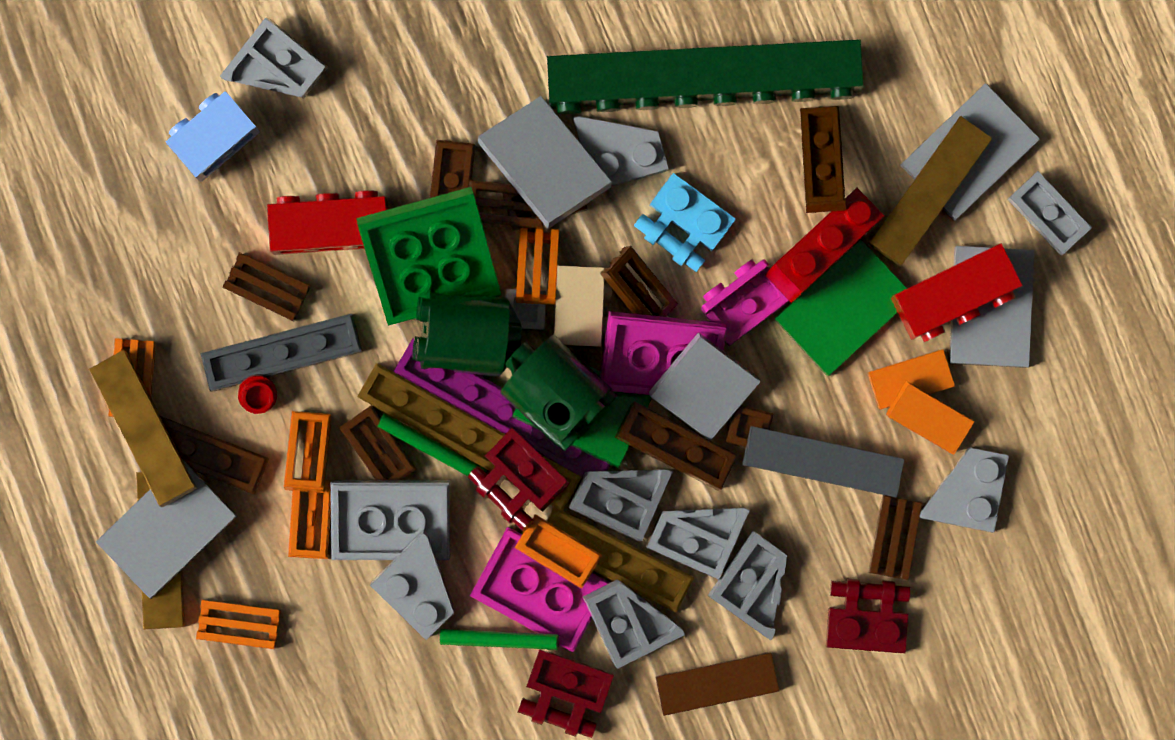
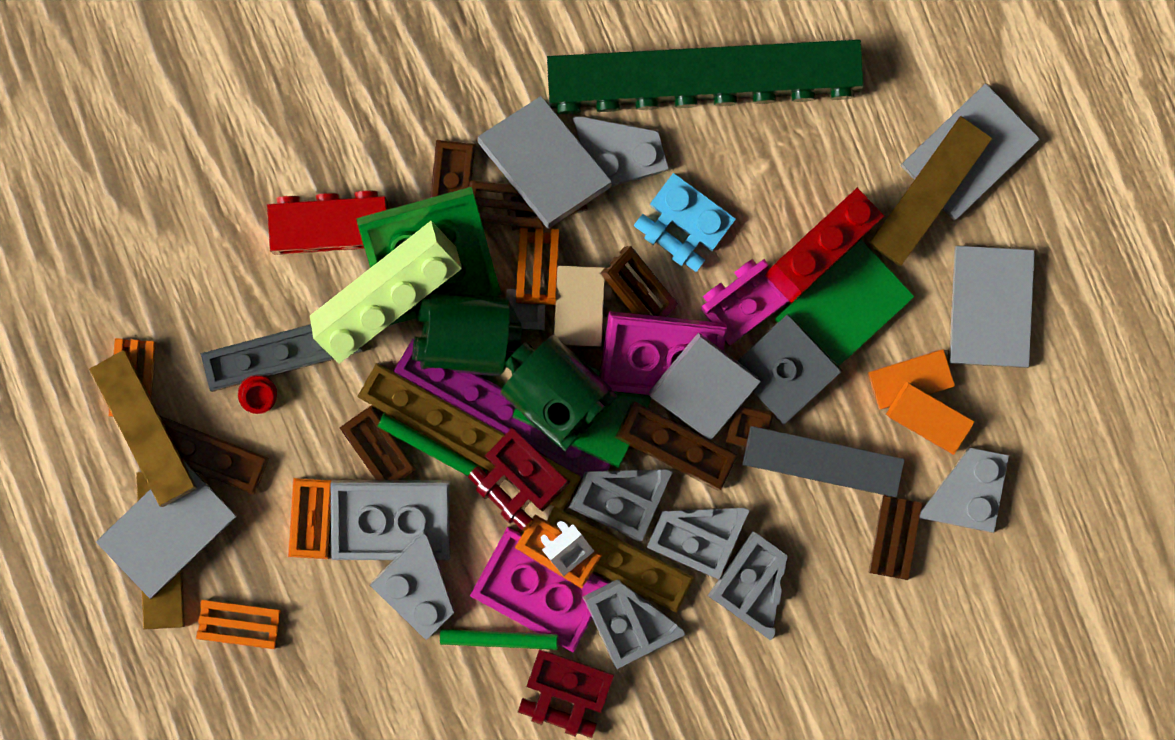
(211, 135): light blue brick -> none
(236, 272): reddish brown tile -> none
(275, 62): light grey wing -> none
(305, 483): orange tile -> none
(385, 292): none -> yellowish green brick
(567, 549): none -> white tile
(717, 684): reddish brown tile -> none
(789, 368): none -> dark grey plate
(822, 159): reddish brown tile -> none
(867, 629): dark red plate -> none
(957, 293): red brick -> none
(1049, 213): light grey plate -> none

